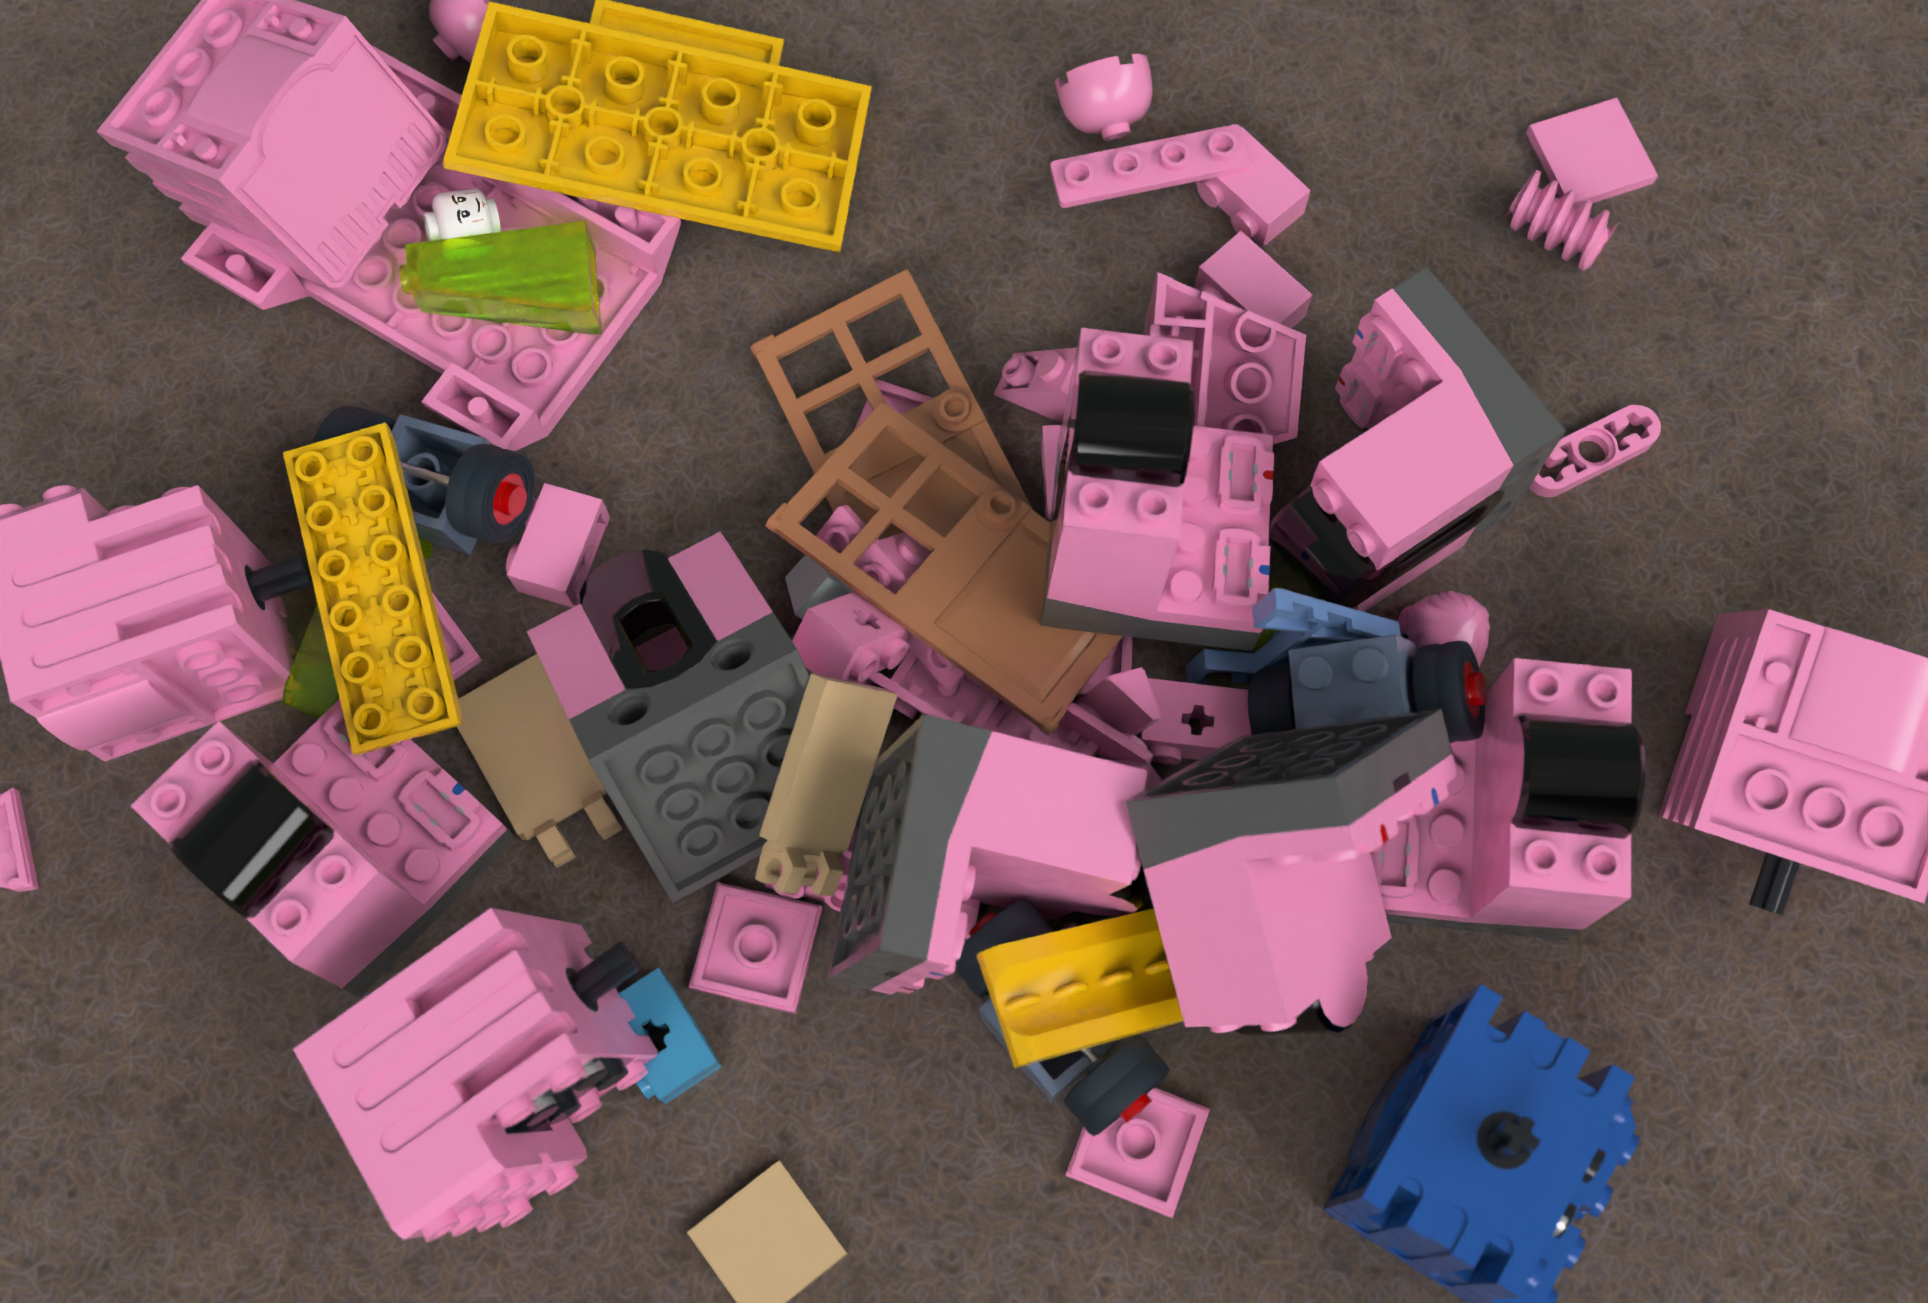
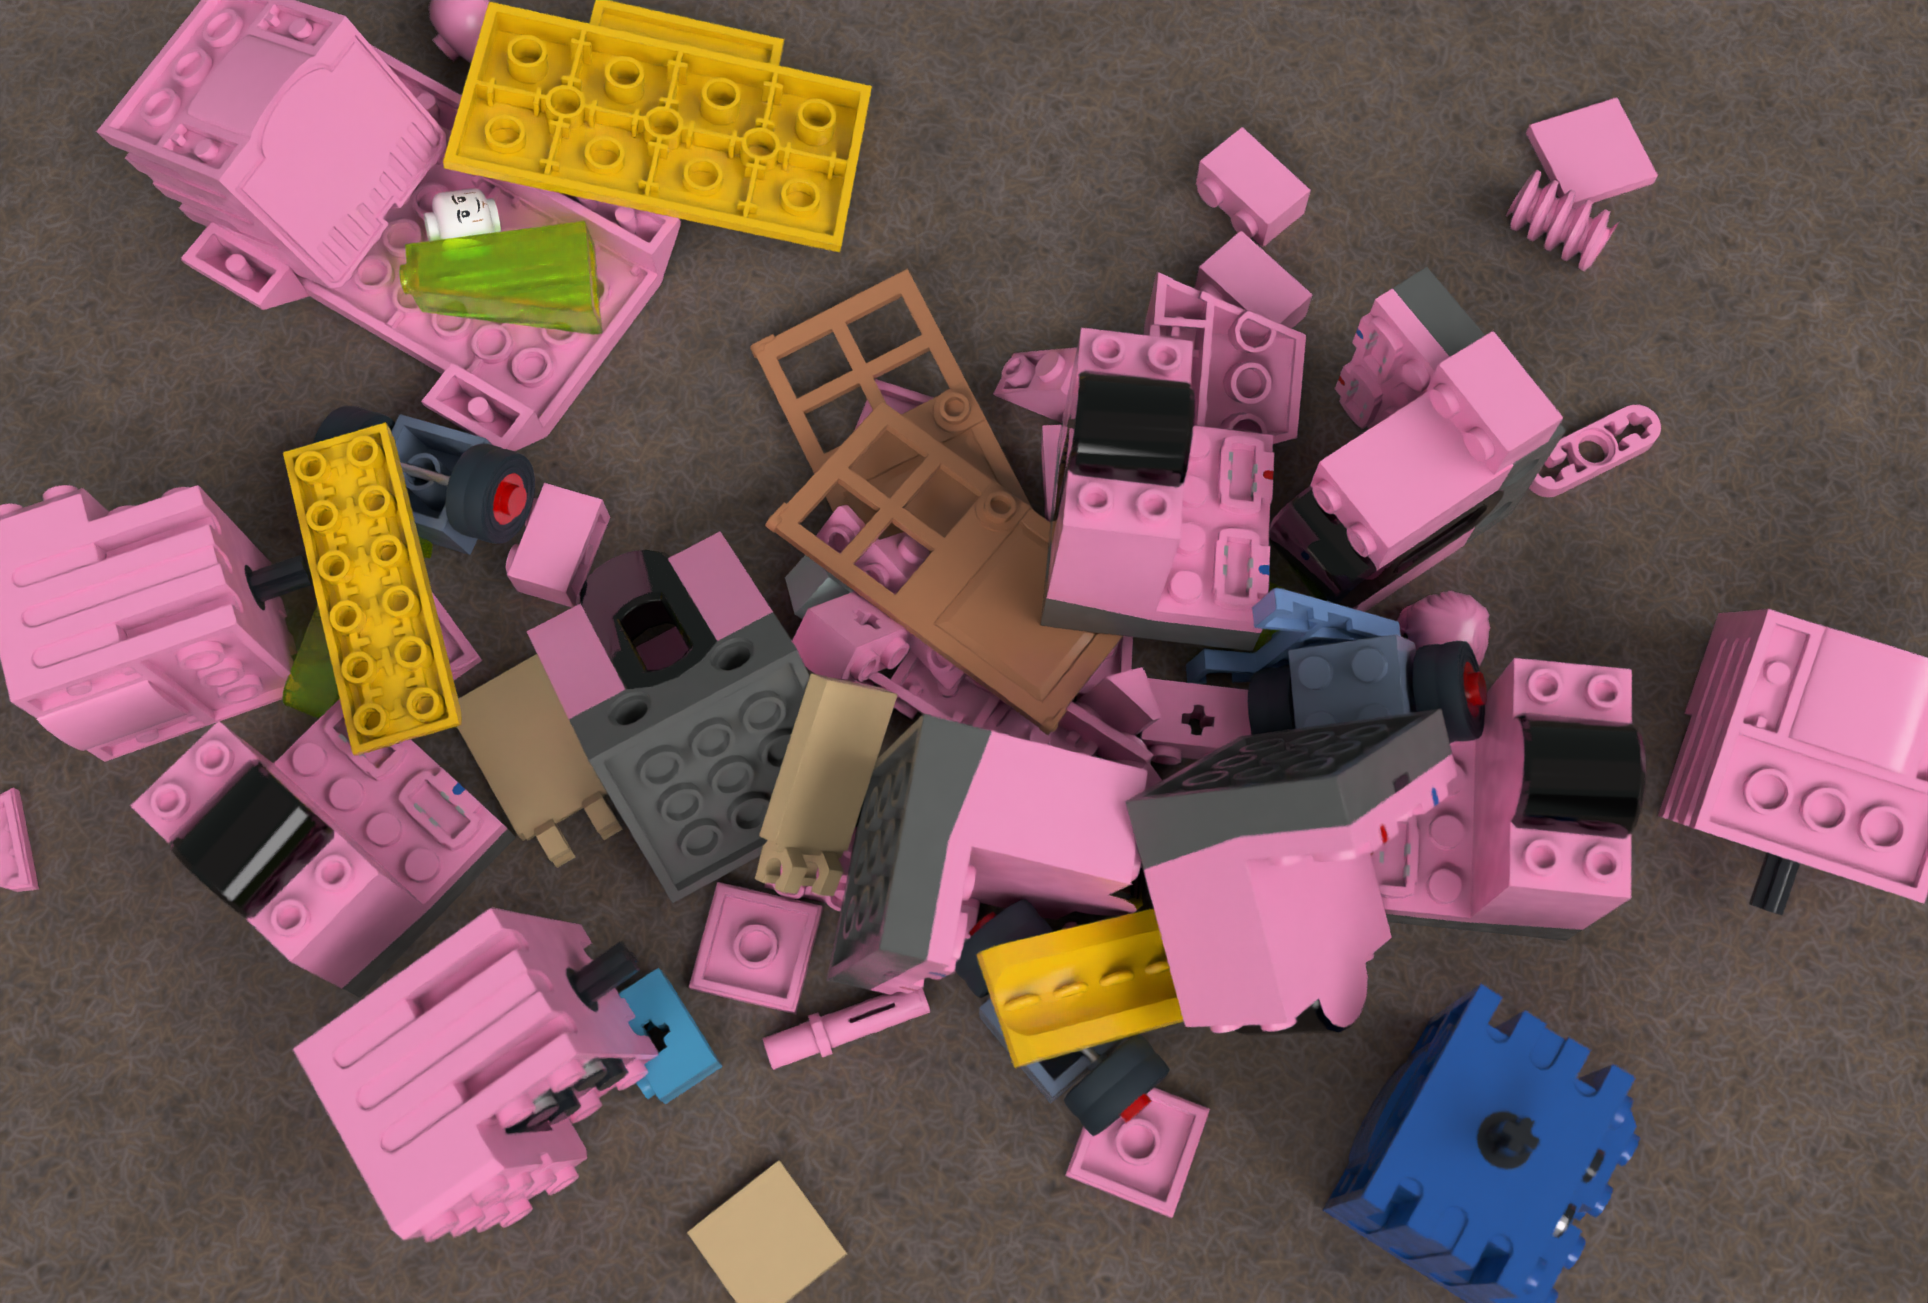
(843, 1026): none -> bright pink pin
(1107, 96): bright pink cylinder -> none
(1150, 166): bright pink bracket -> none
(1493, 403): none -> bright pink brick

